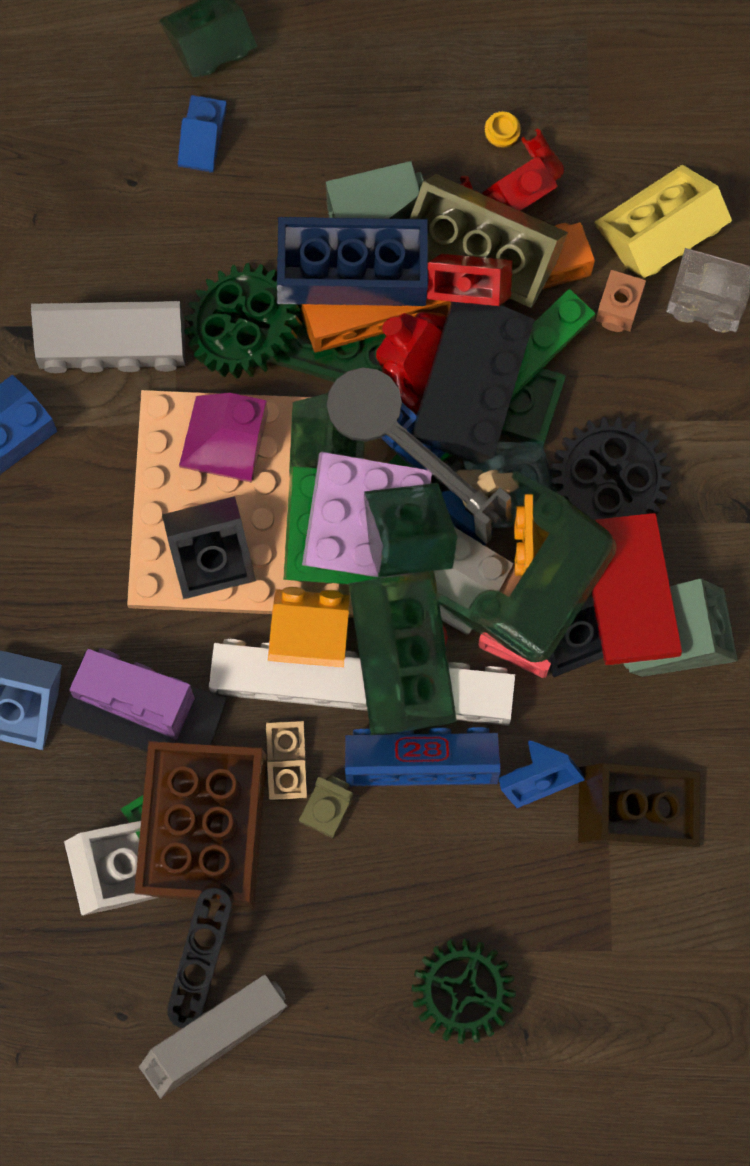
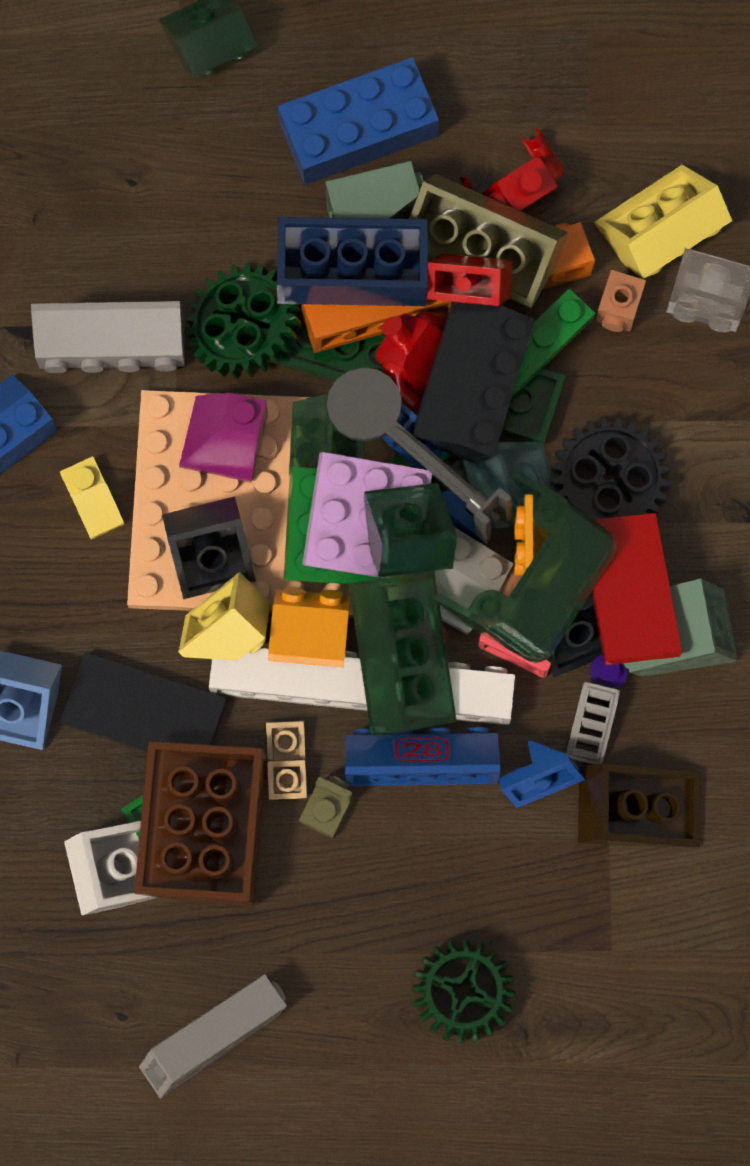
(92, 497): none -> light yellow slope
(133, 692): medium lavender wedge -> none
(197, 954): black beam -> none
(201, 133): blue slope -> none
(227, 622): none -> light yellow slope
(358, 121): none -> blue brick
(489, 481): tan bracket -> none
(502, 129): yellow plate -> none
(599, 692): none -> light grey slope
(607, 675): none -> dark purple plate

